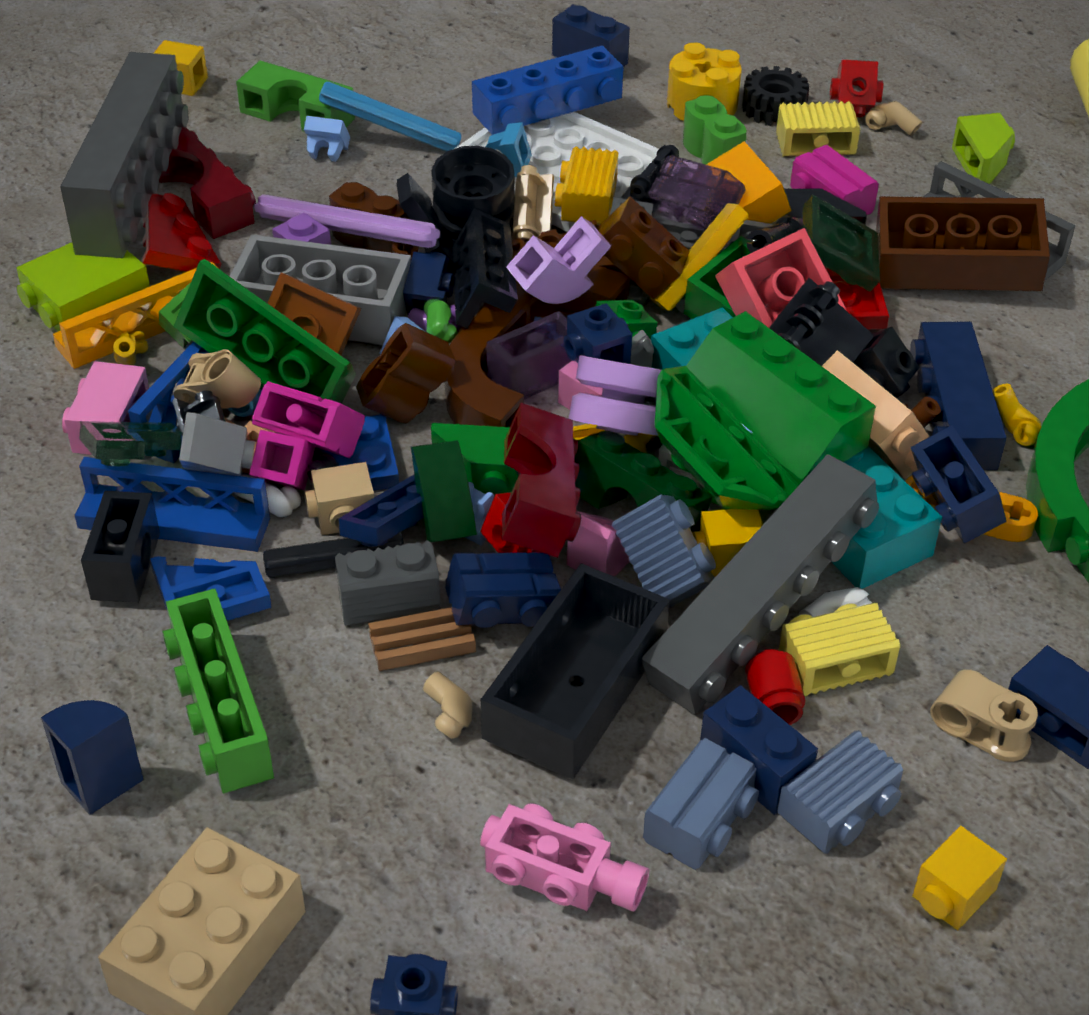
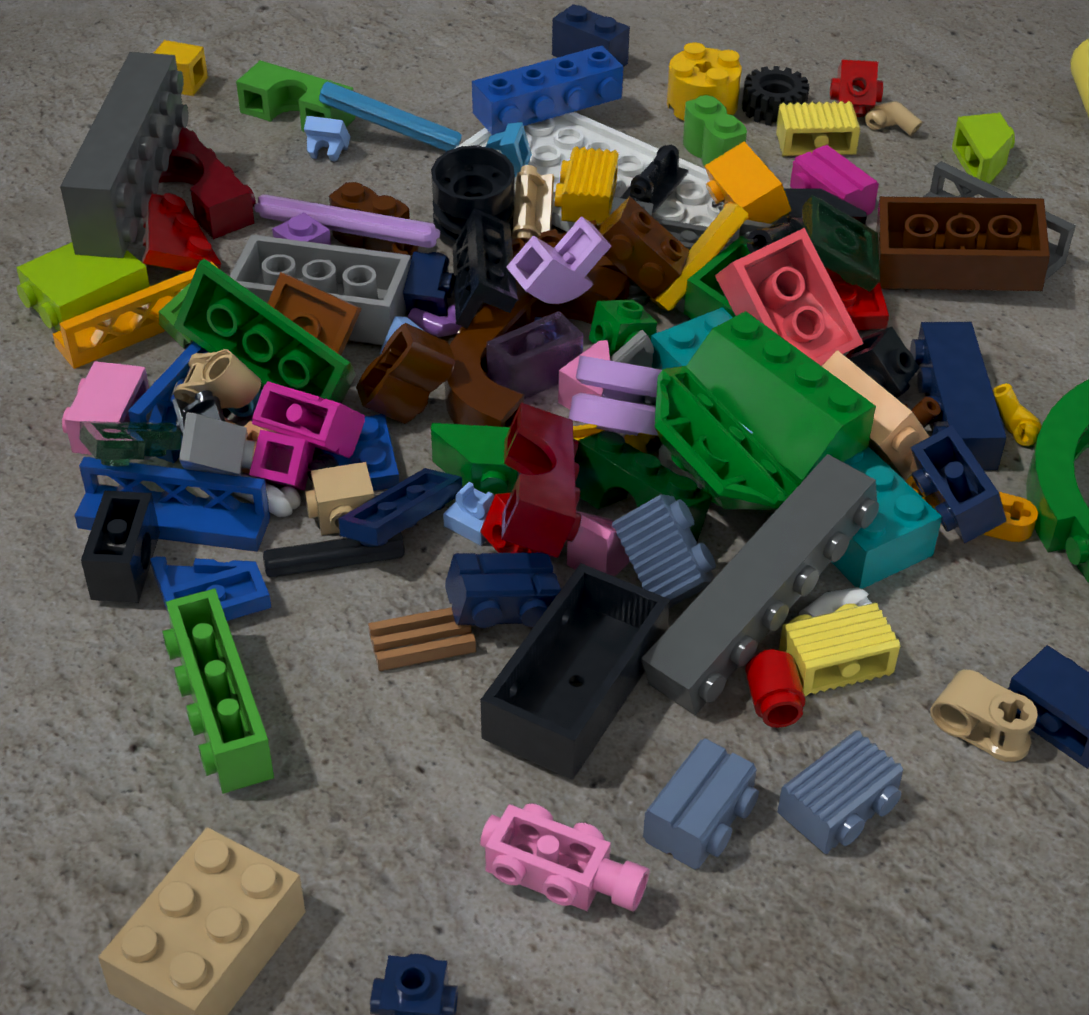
(93, 751): dark blue brick -> none
(128, 346): yellow arm -> none
(387, 582): dark grey brick -> none
(419, 207): black tile -> none
(437, 322): bright green arm -> none
(443, 491): dark green slope -> none
(454, 703): tan arm -> none
(598, 335): dark blue brick -> none
(694, 191): clear purple brick -> none
(727, 533): yellow brick -> none
(762, 737): dark blue brick -> none
(820, 325): black hinge -> none
(958, 878): yellow brick -> none

